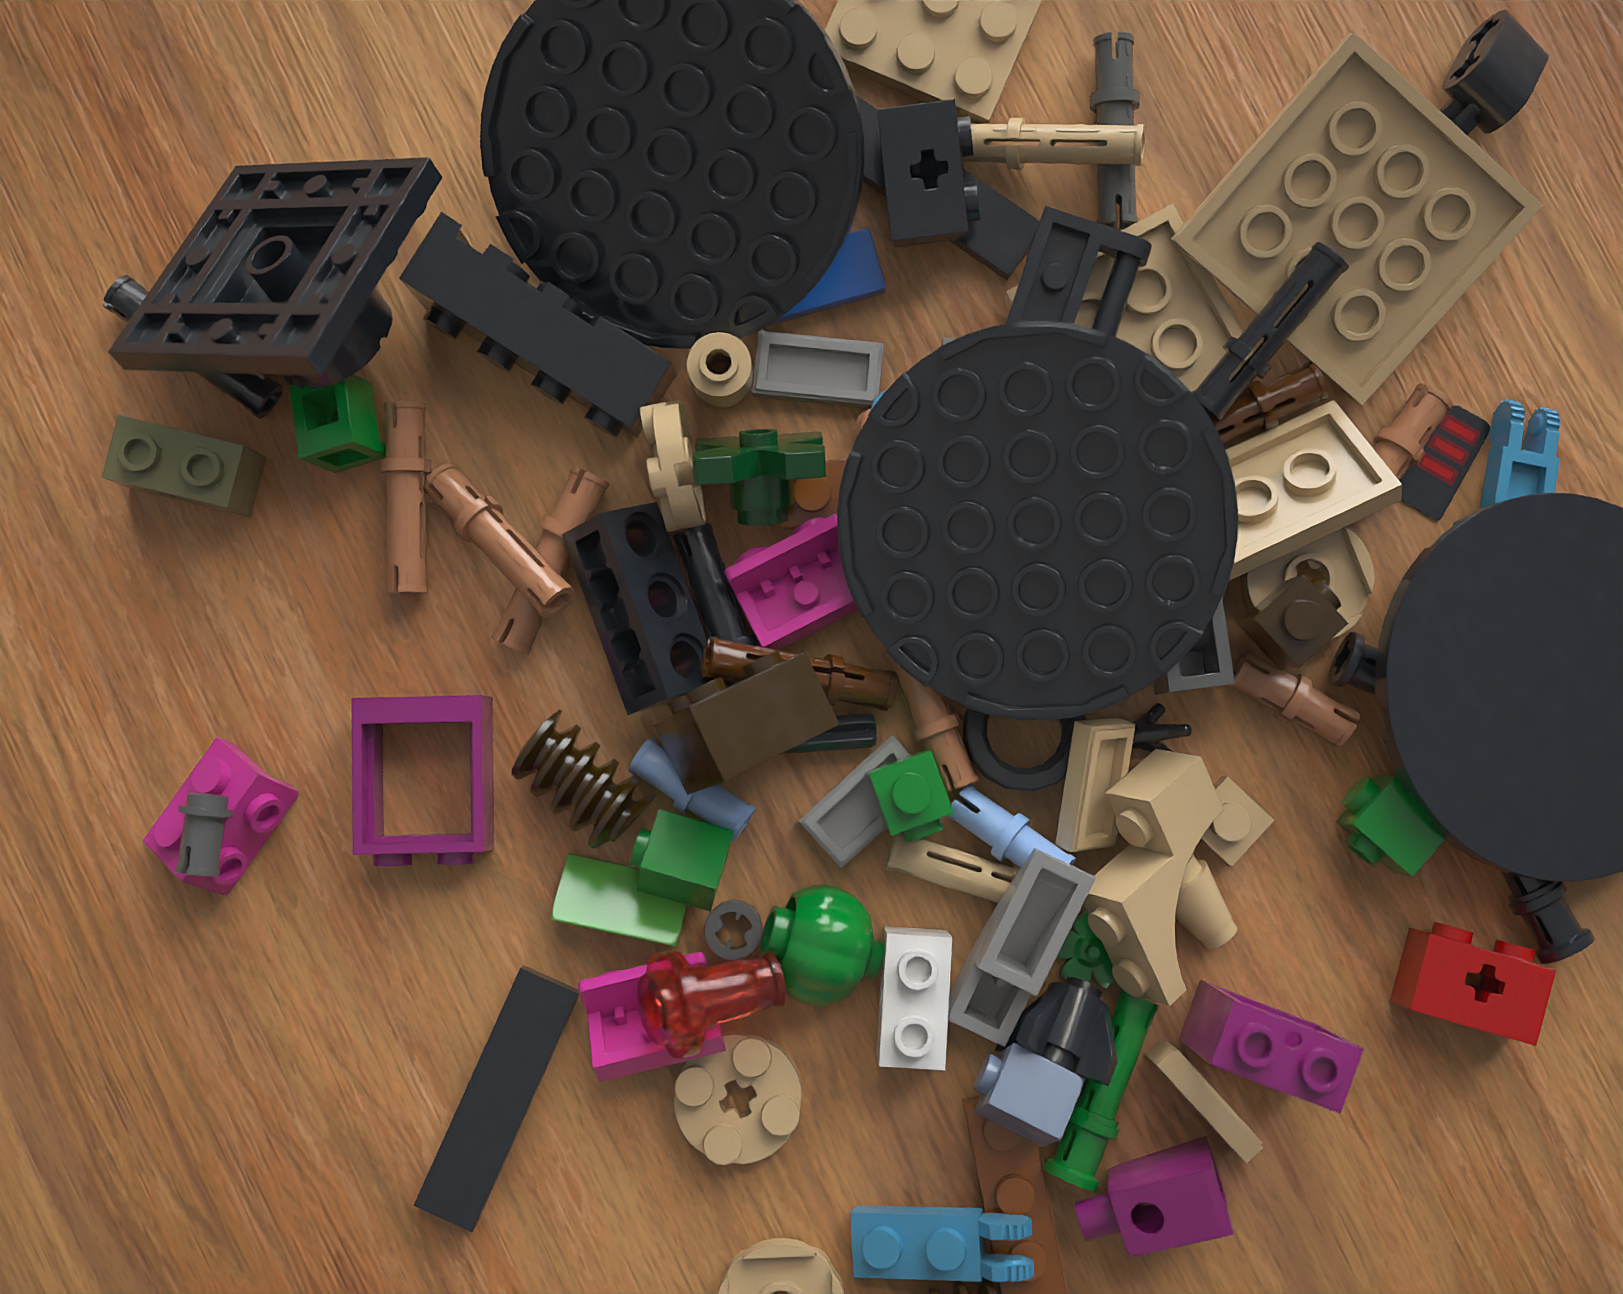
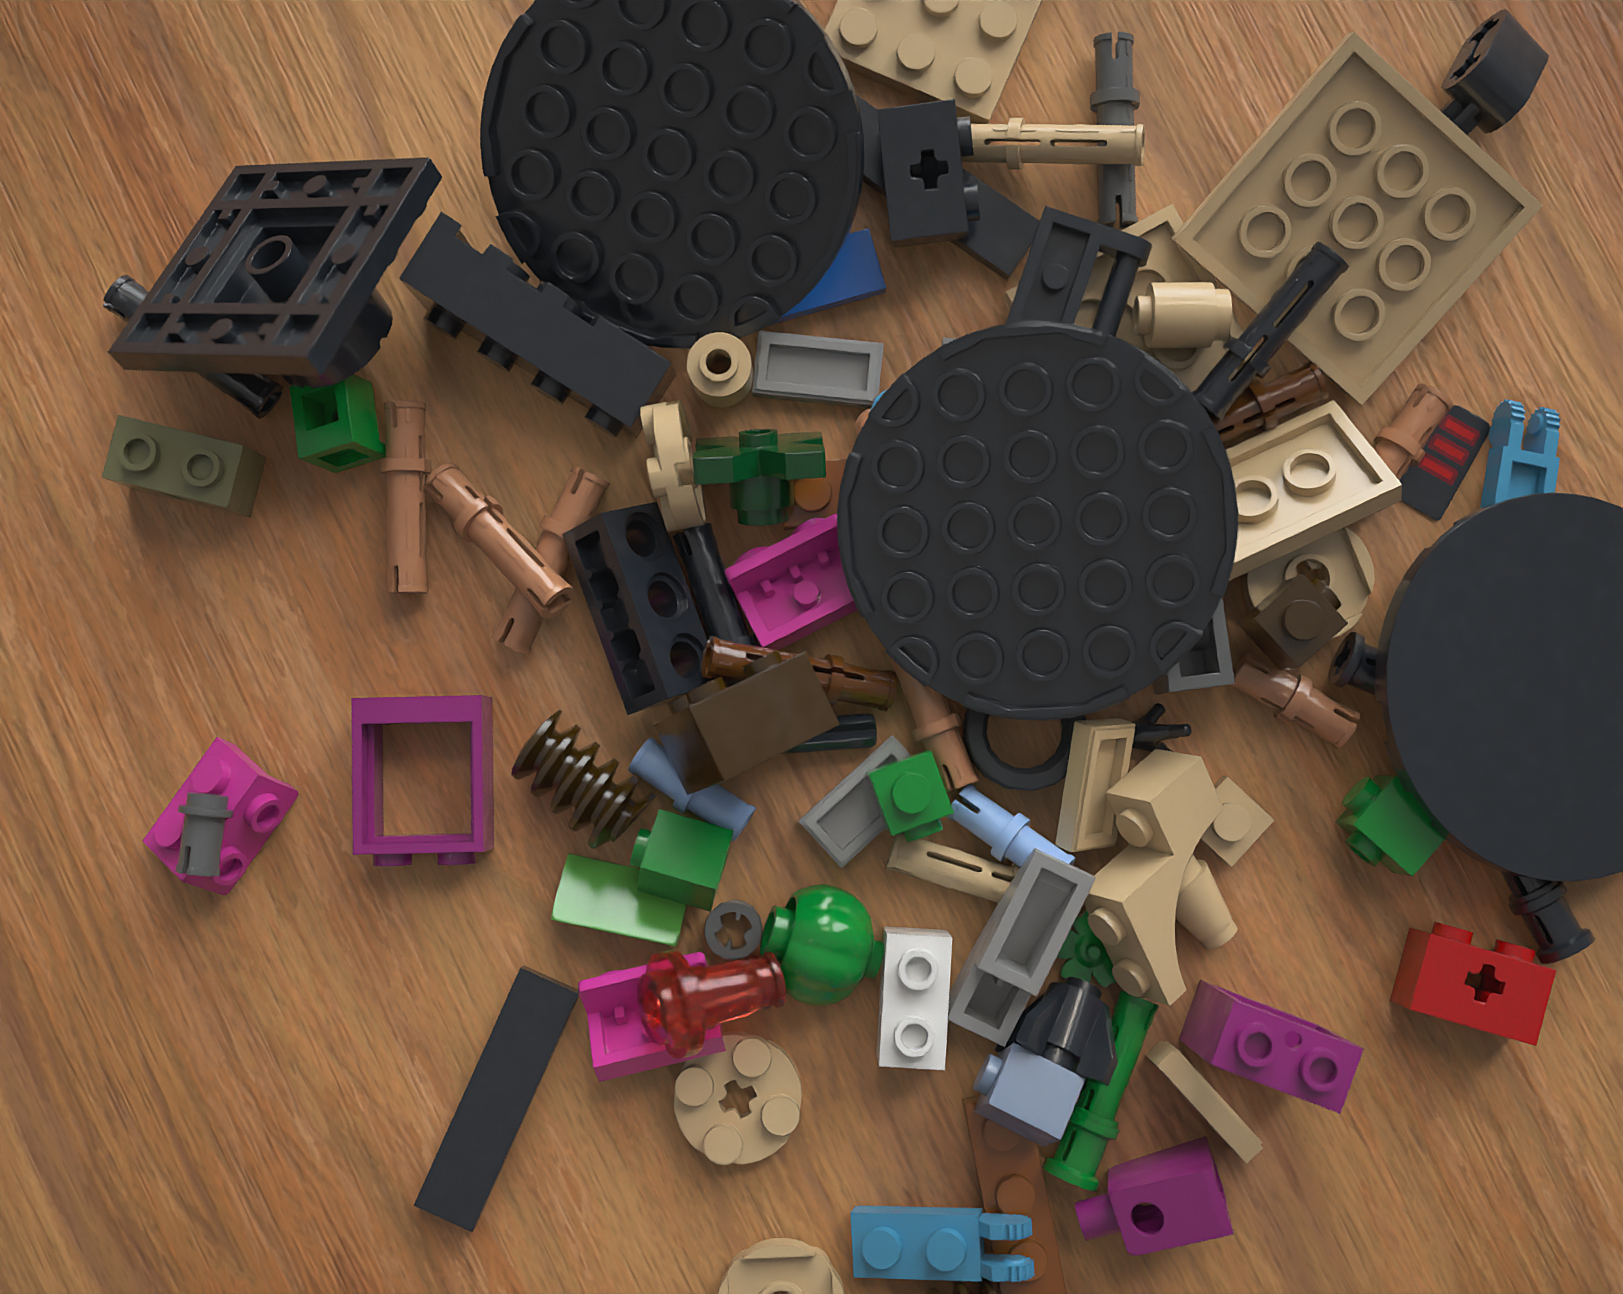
(1182, 315): none -> tan brick

